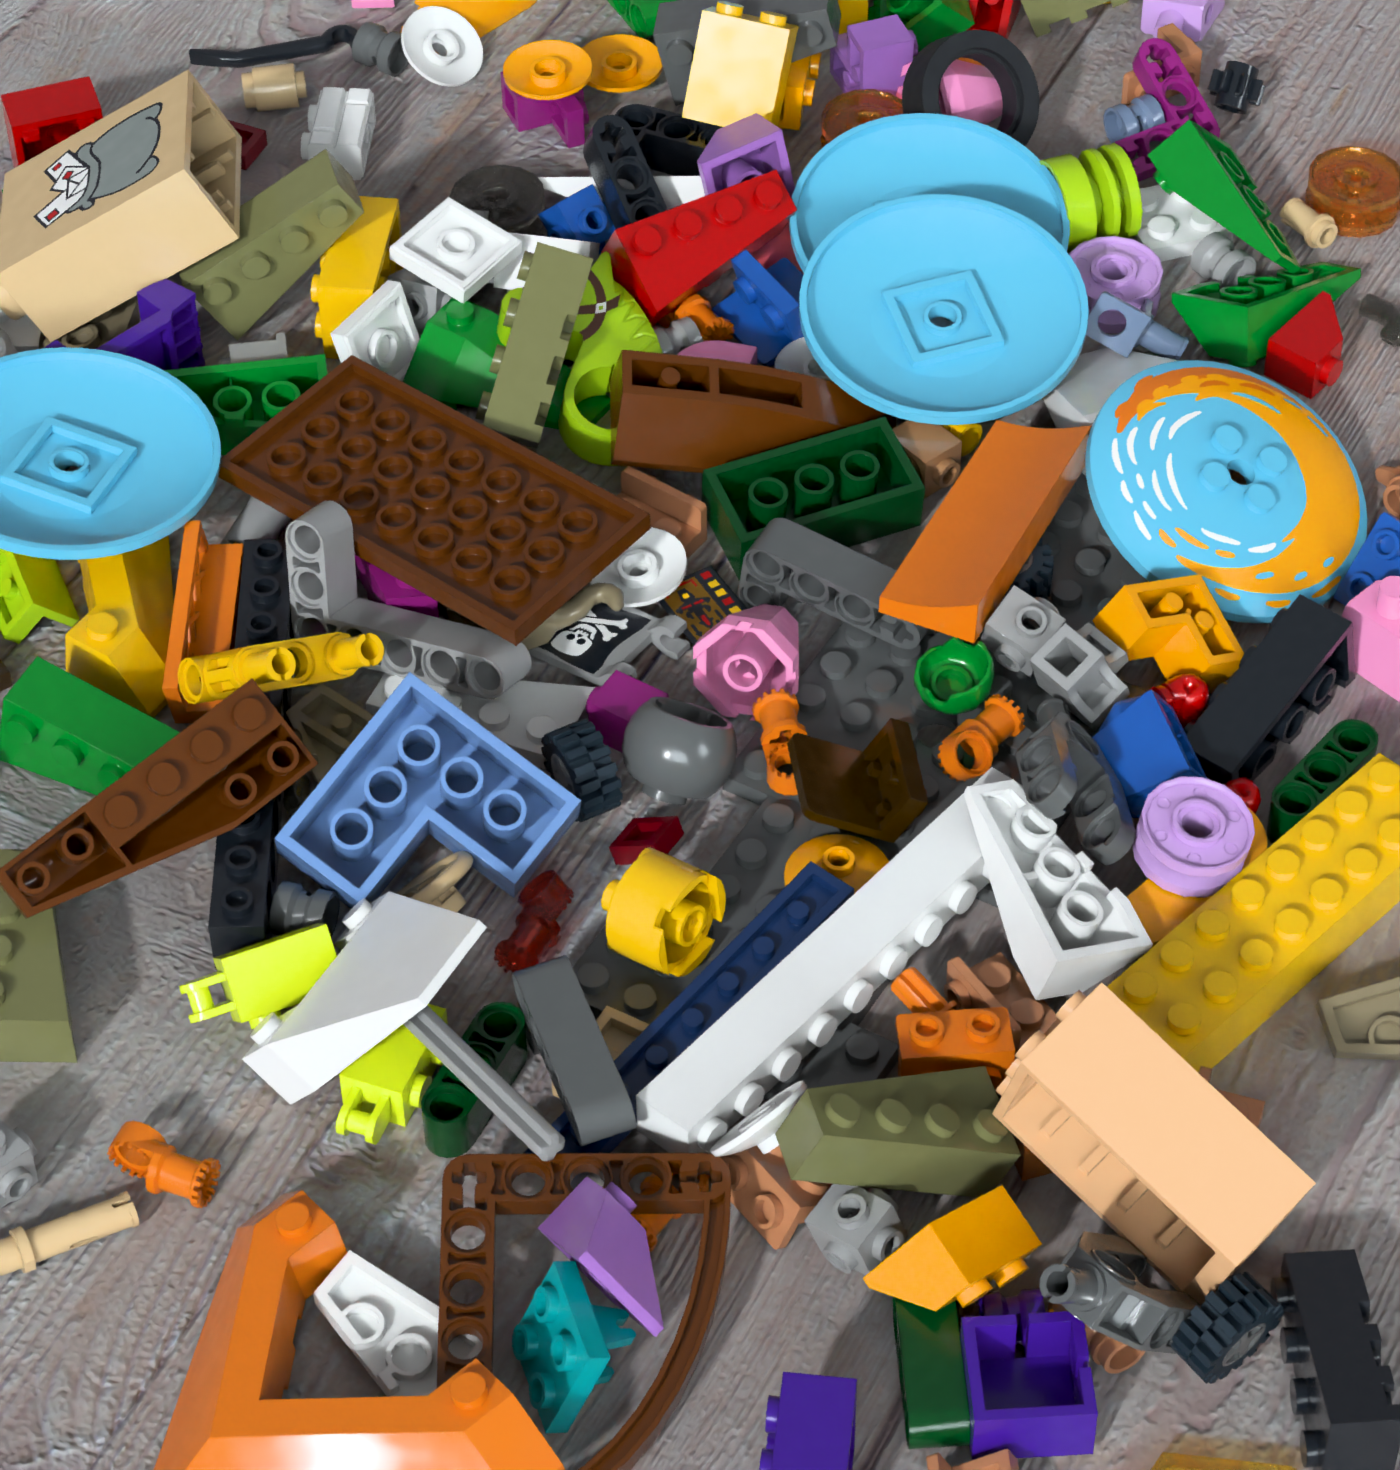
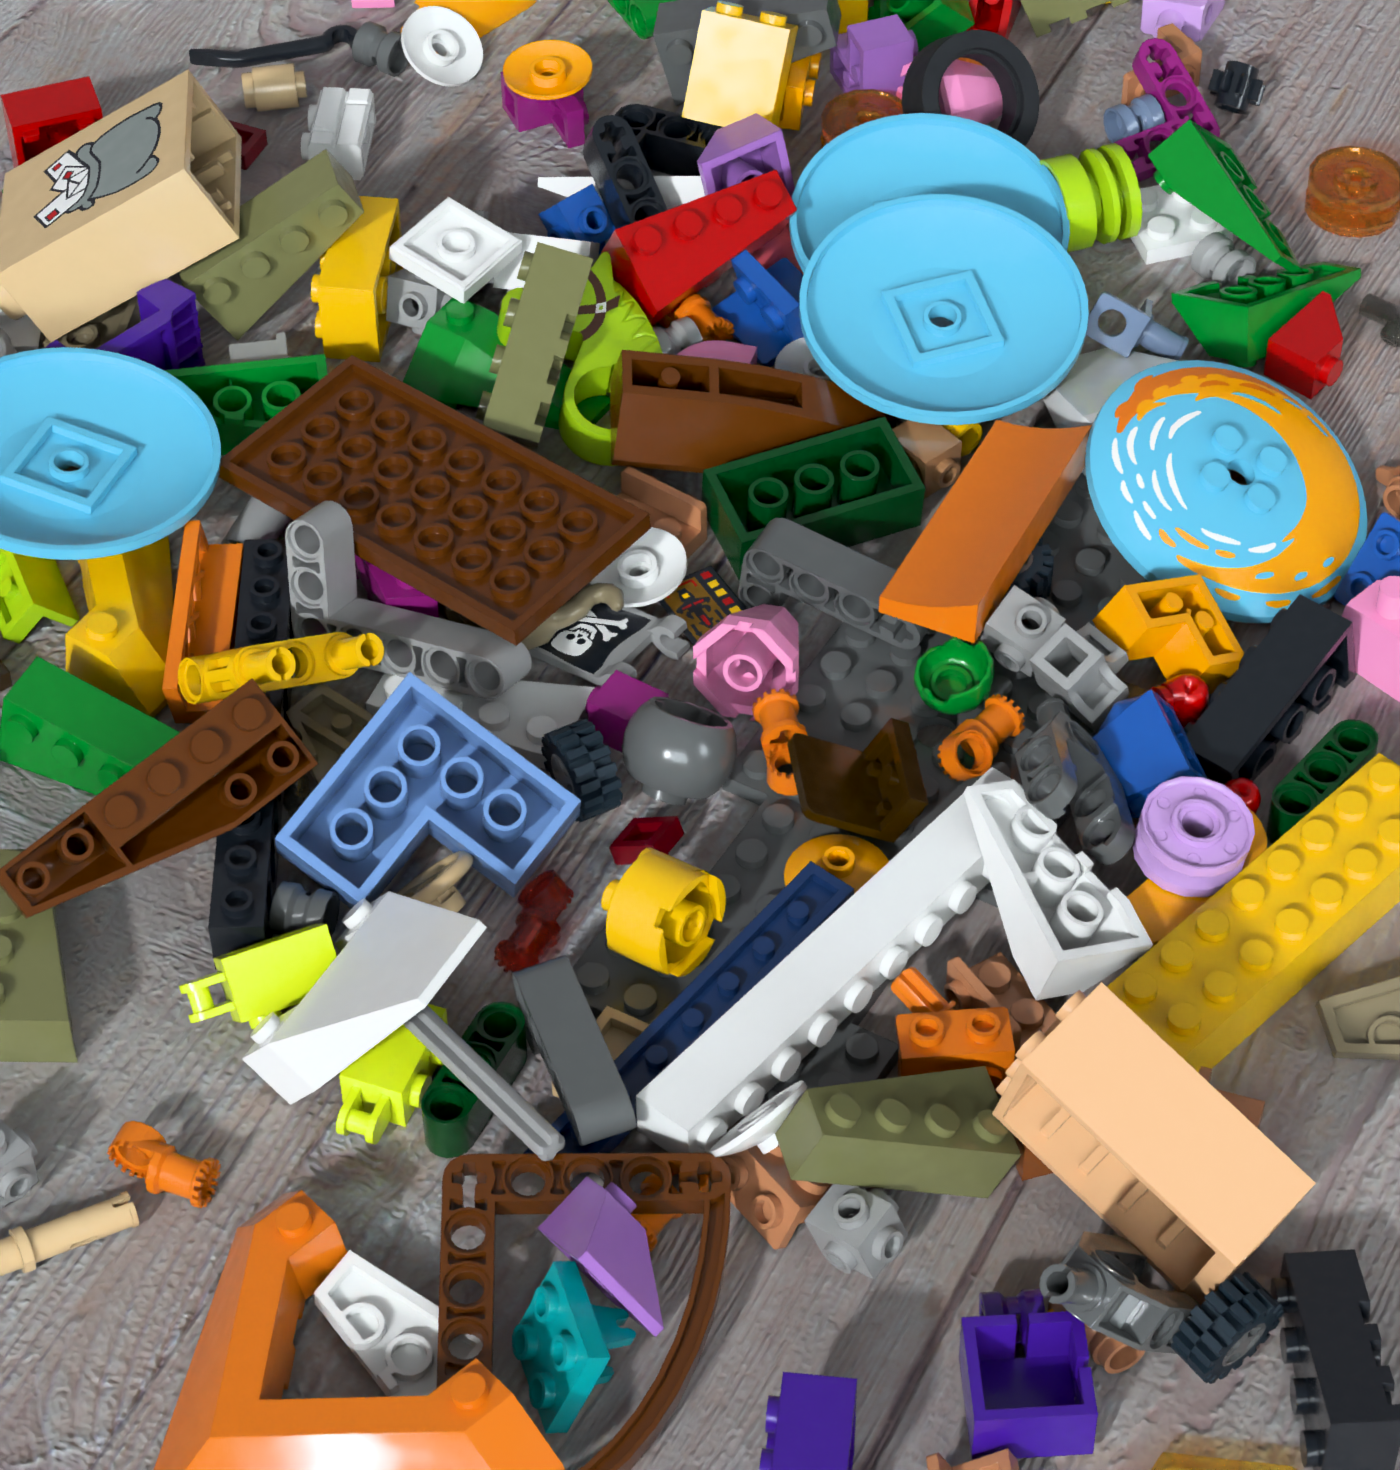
(380, 332): white plate -> none
(509, 195): clear smoke wheel -> none
(623, 63): light orange dish -> none
(931, 1376): dark green beam -> none
(959, 1254): light orange slope -> none
(1123, 270): lavender wheel -> none
(1317, 228): tan pin -> none

